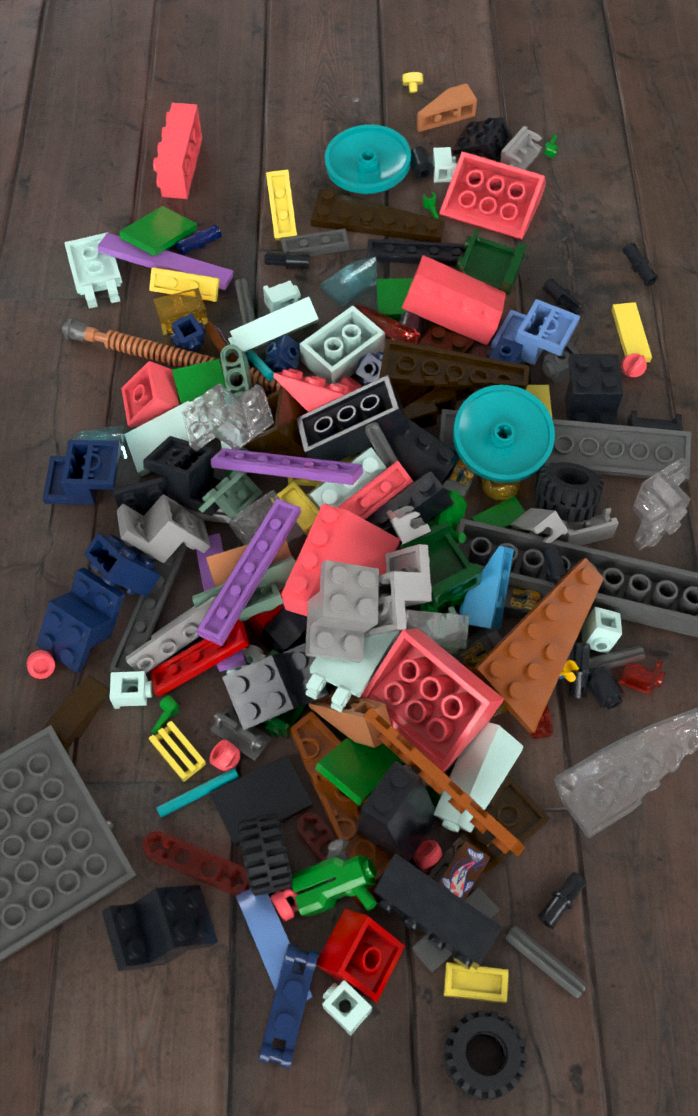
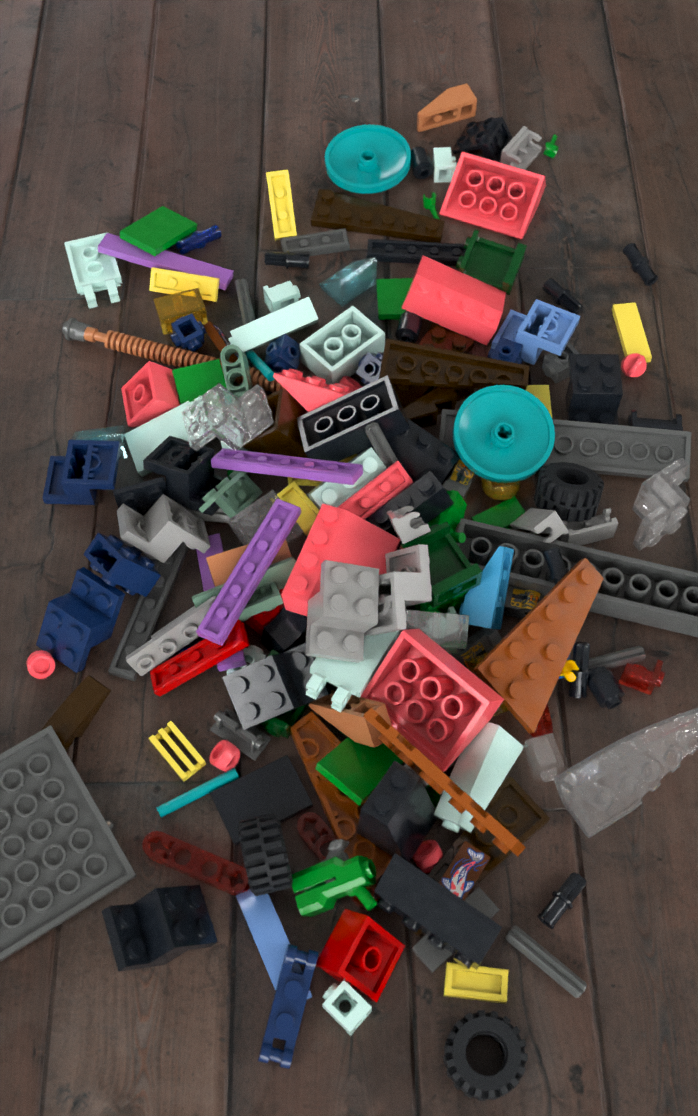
(123, 683): light aqua brick -> none
(170, 709): green hand -> none
(178, 151): coral brick -> none
(281, 905): coral tile -> none
(391, 327): clear red beam -> none
(412, 80): light yellow tile -> none
(543, 757): none -> clear brick
(602, 629): light aqua brick -> none

